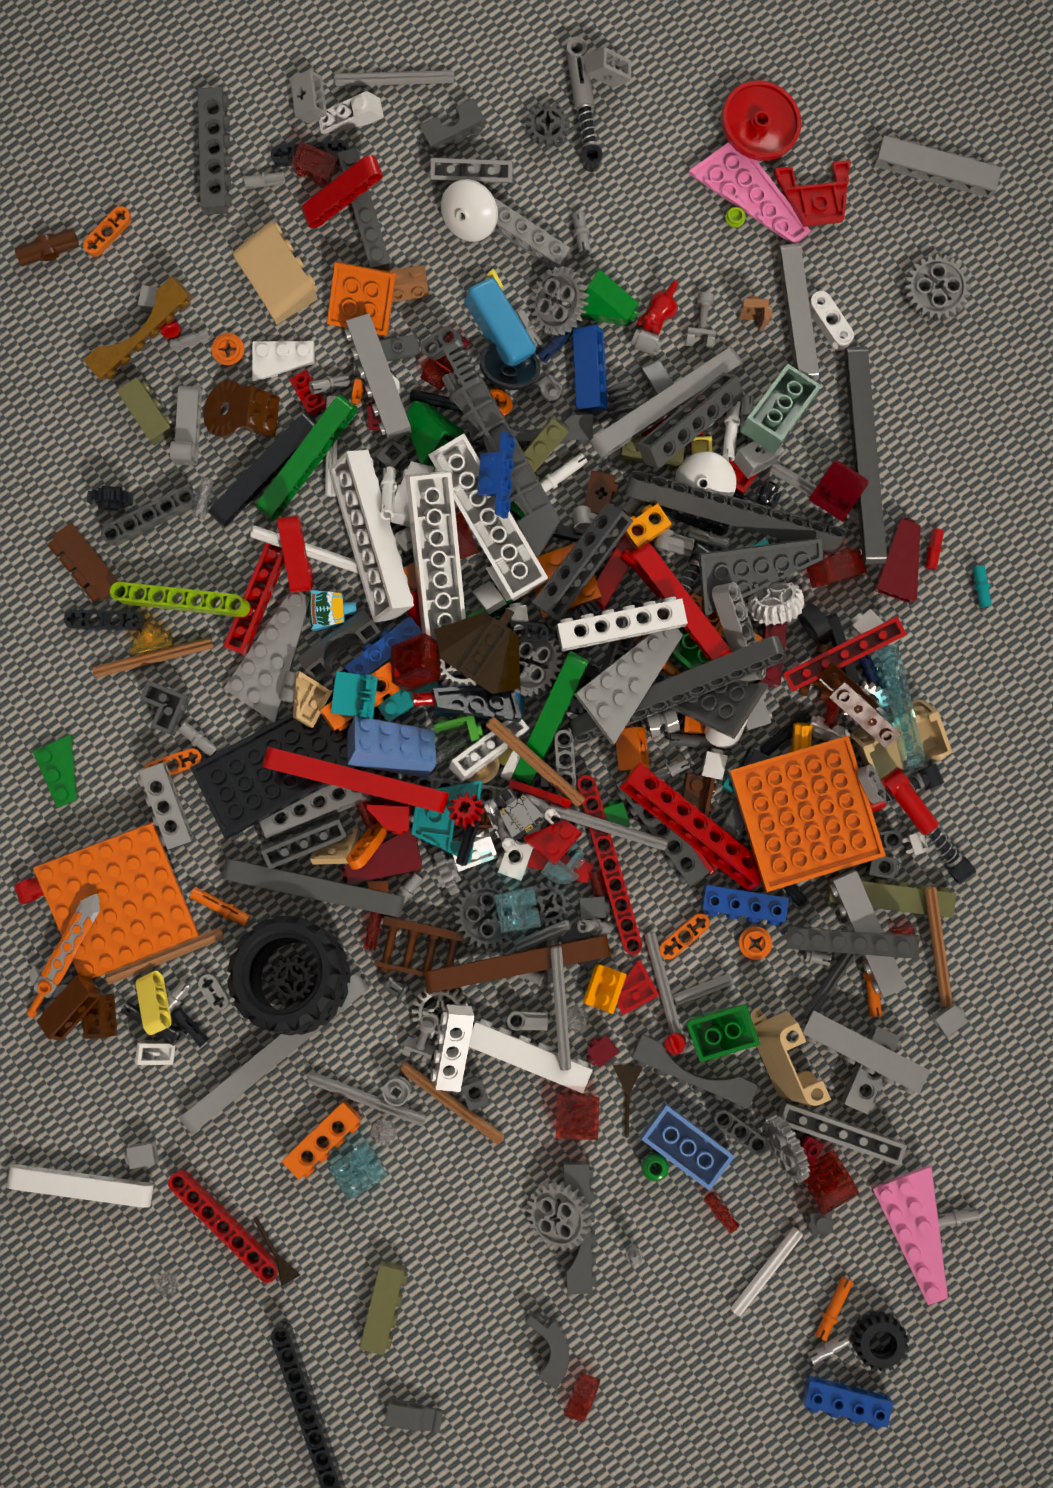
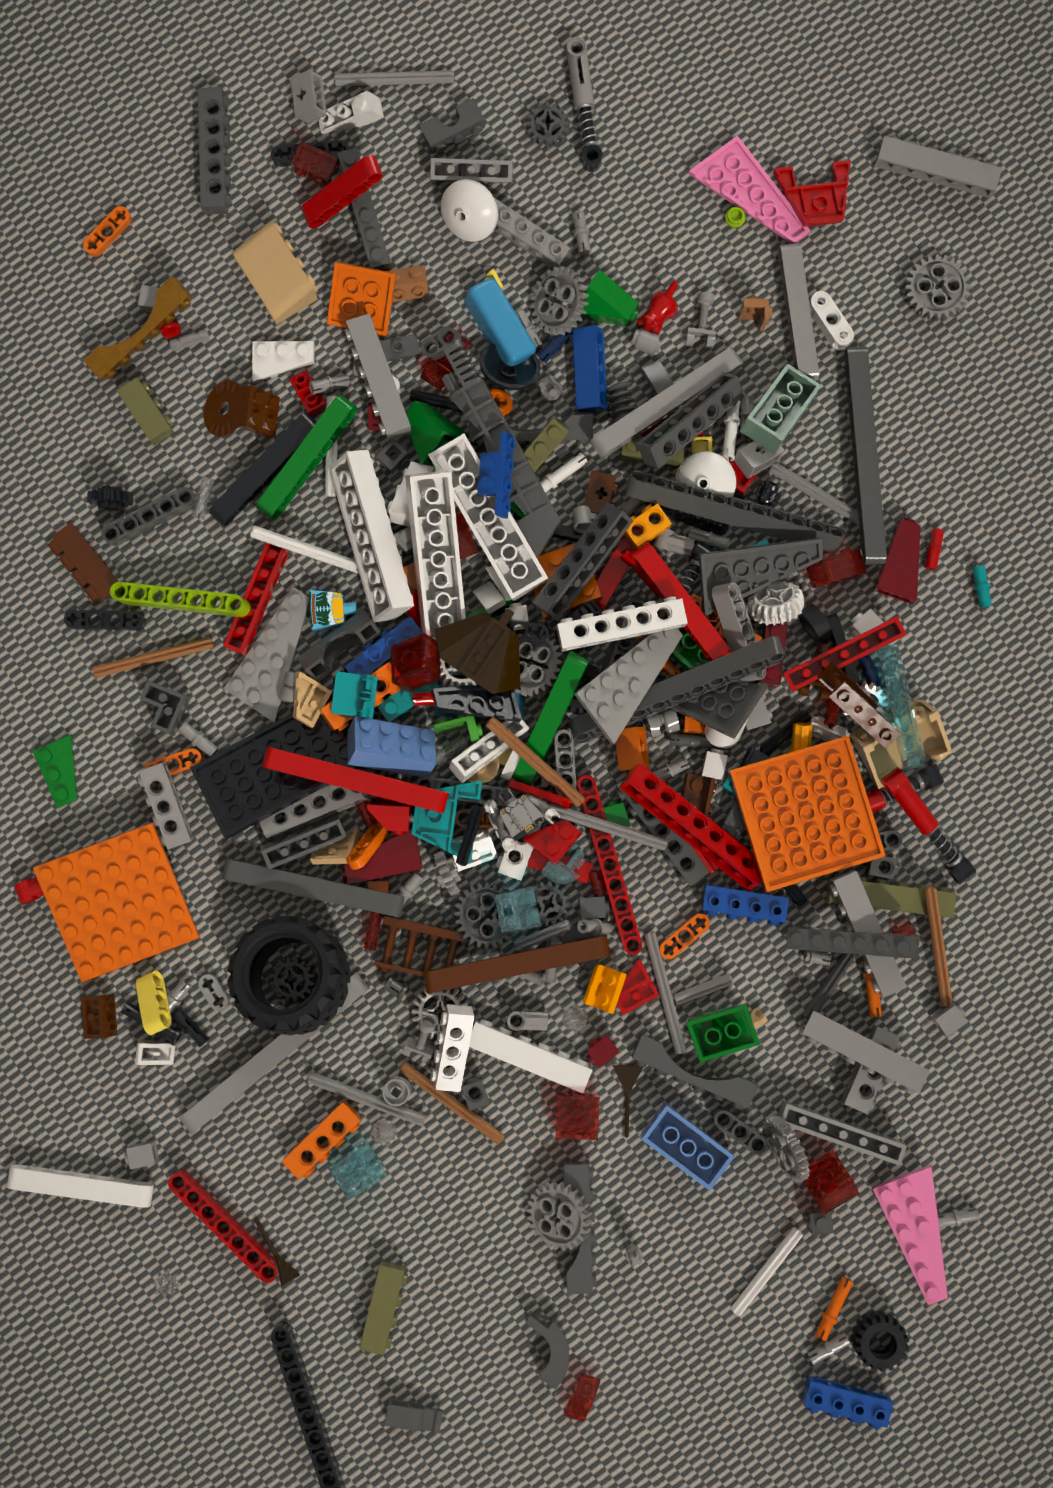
(47, 247): reddish brown piece -> none
(47, 983): sword -> none
(69, 1008): reddish brown brick -> none
(150, 638): clear yellow slope -> none
(164, 956): medium nougat axle -> none
(186, 444): light grey beam -> none
(221, 343): orange gear -> none
(221, 907): orange pin -> none
(264, 180): light grey axle -> none
(295, 554): red beam -> none
(357, 391): orange tile -> none
(388, 489): white pin -> none
(458, 814): red gear -> none
(560, 1008): light grey axle -> none
(608, 67): light grey brick -> none
(650, 1160): green head -> none
(675, 1043): red tile -> none
(721, 1212): clear red pin -> none
(761, 120): red dish -> none
(765, 943): orange gear -> none
(773, 1048): tan windscreen -> none
(811, 1147): dark red bracket -> none
(839, 490): dark red bracket -> none
(871, 784): light grey beam -> none
(918, 843): white tile -> none

